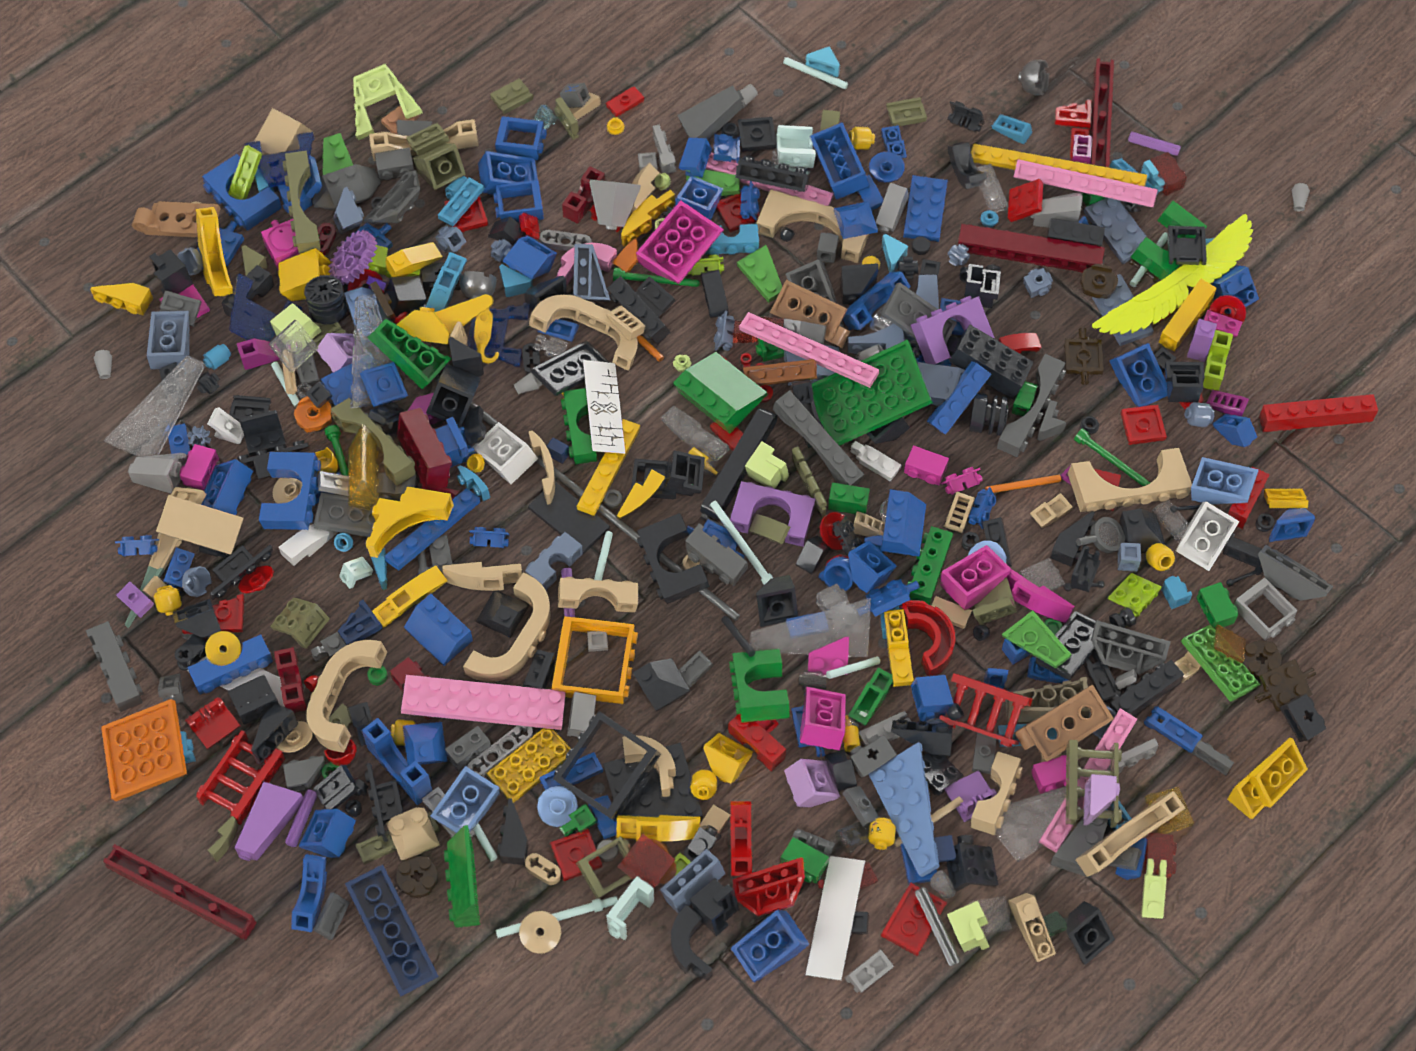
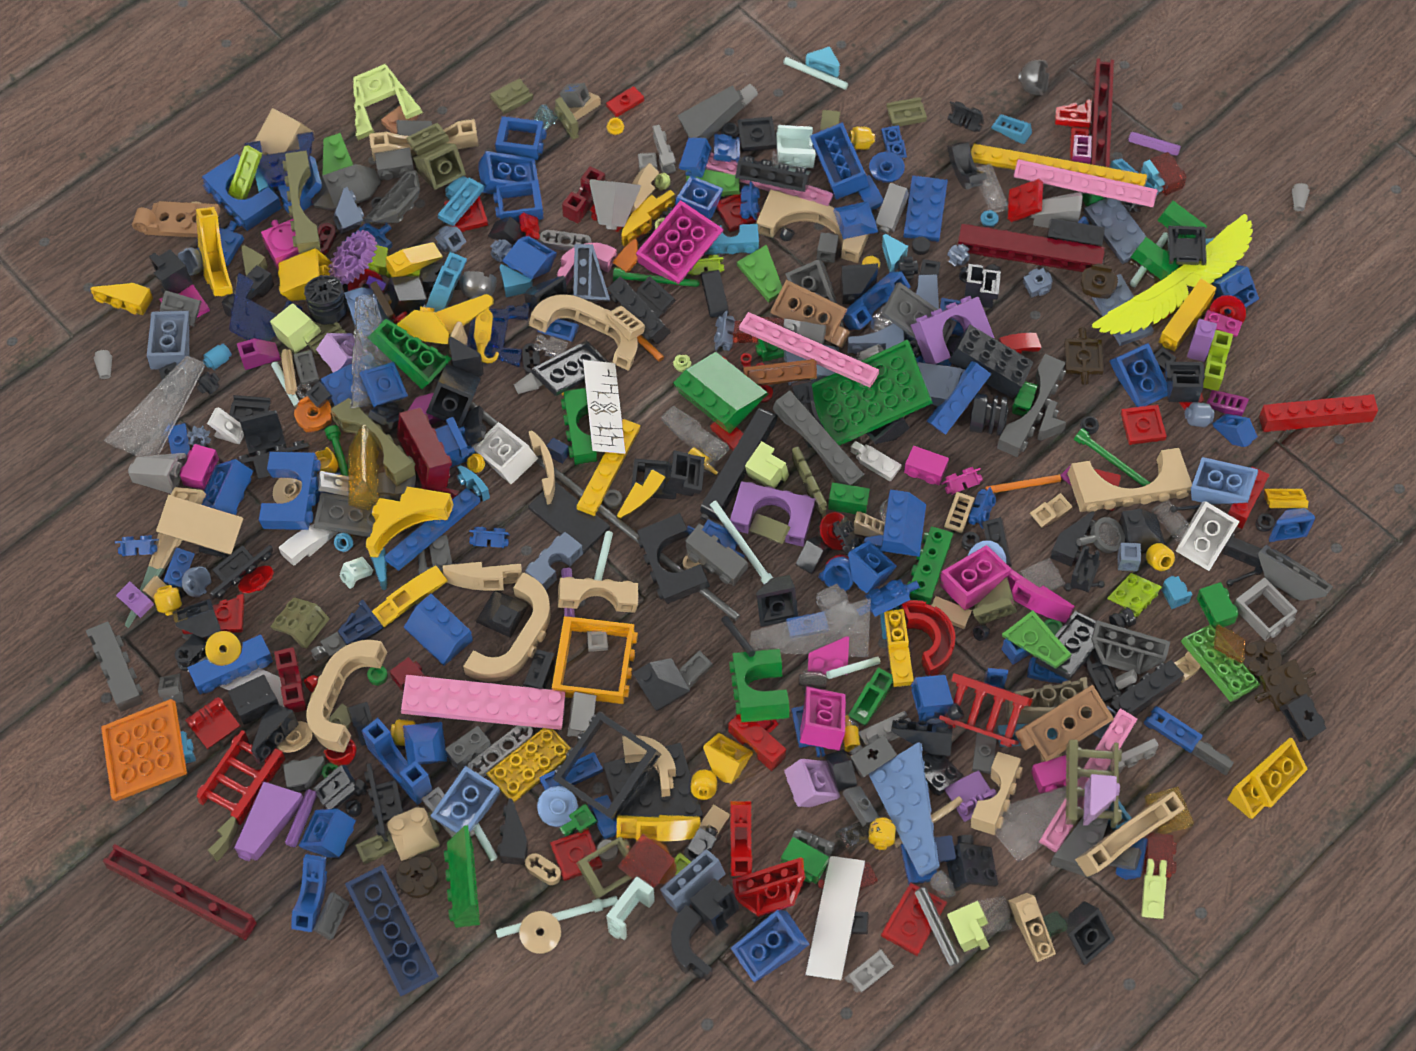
(293, 346): clear plate -> none

